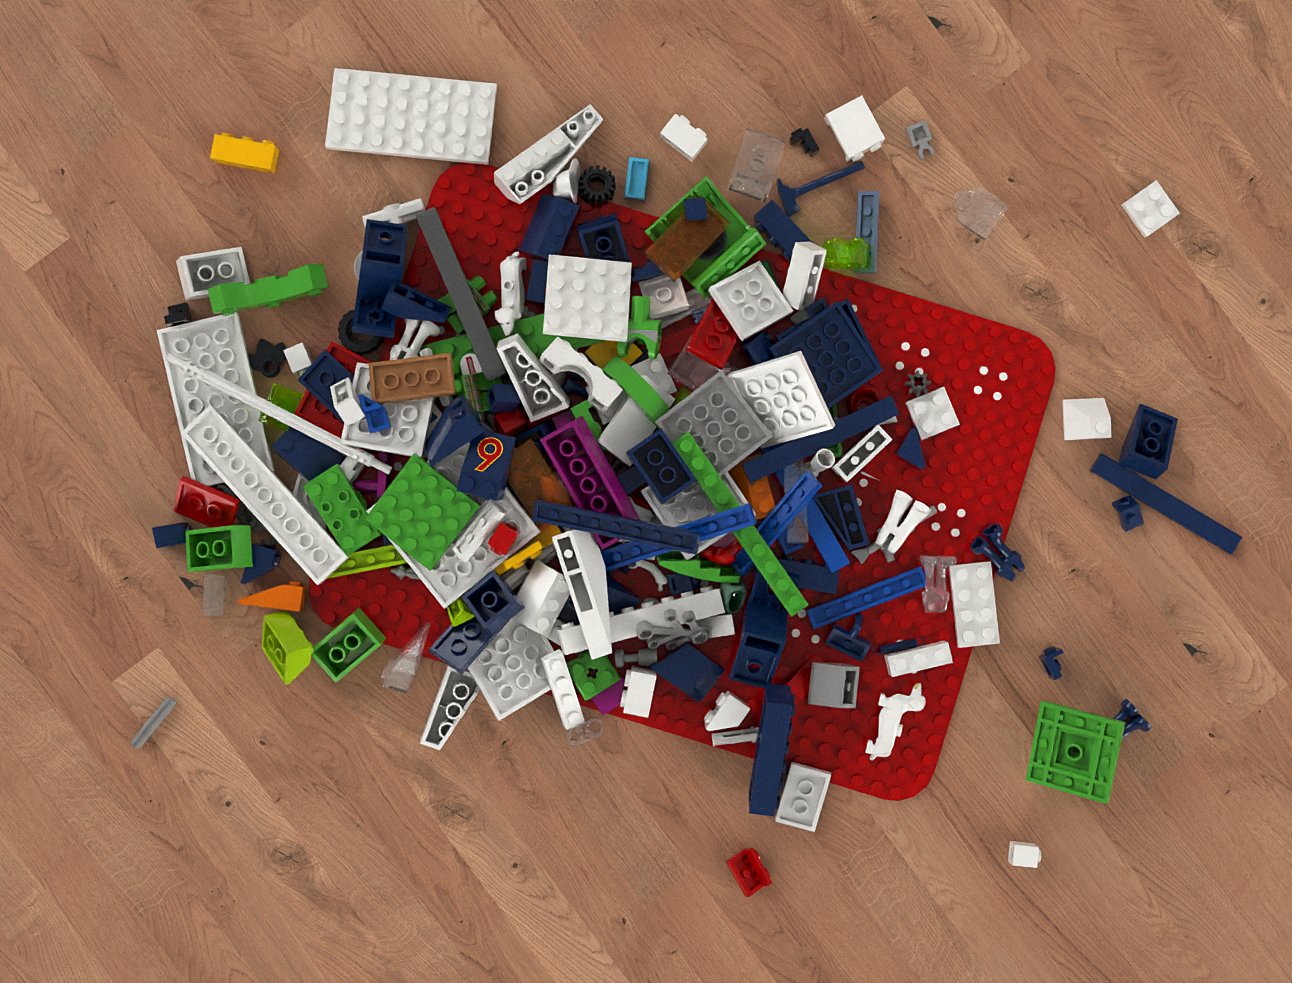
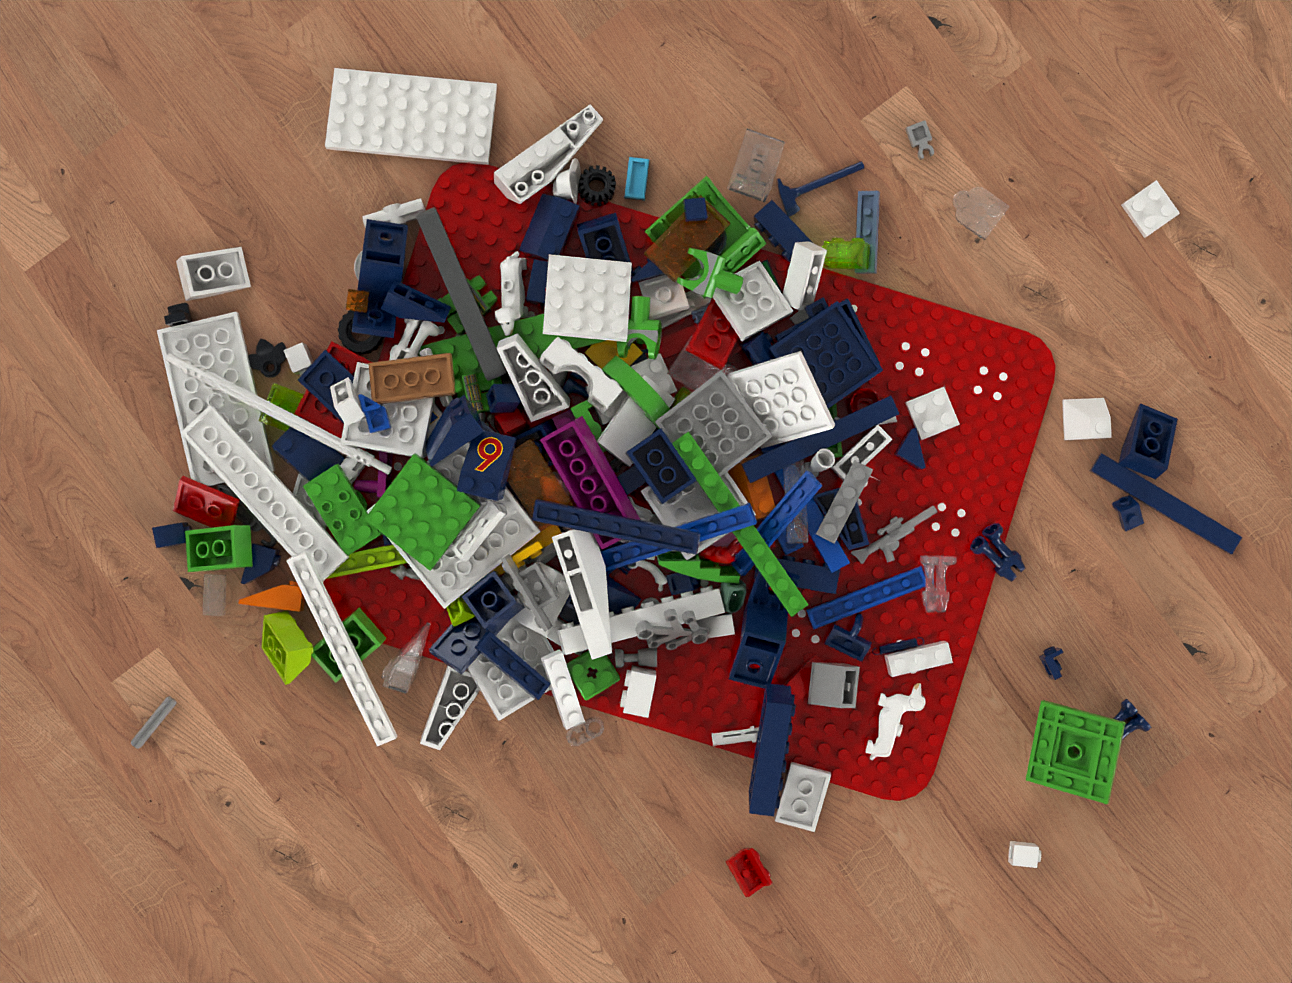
(244, 152): yellow brick -> none
(269, 290): bright green brick -> none
(342, 648): none -> white plate
(357, 300): none -> clear orange plate
(470, 364): white tile -> none
(503, 538): red brick -> none
(512, 665): none -> dark blue plate
(534, 587): none -> light grey bracket
(609, 697): magenta tile -> none
(684, 137): white brick -> none
(689, 671): dark blue slope -> none
(711, 275): none -> bright green connector
(728, 712): white slope -> none
(808, 143): black bracket -> none
(844, 501): none -> light grey plate
(855, 129): white panel -> none
(899, 506): white piece -> none
(914, 379): dark grey gear -> none
(974, 604): white plate -> none

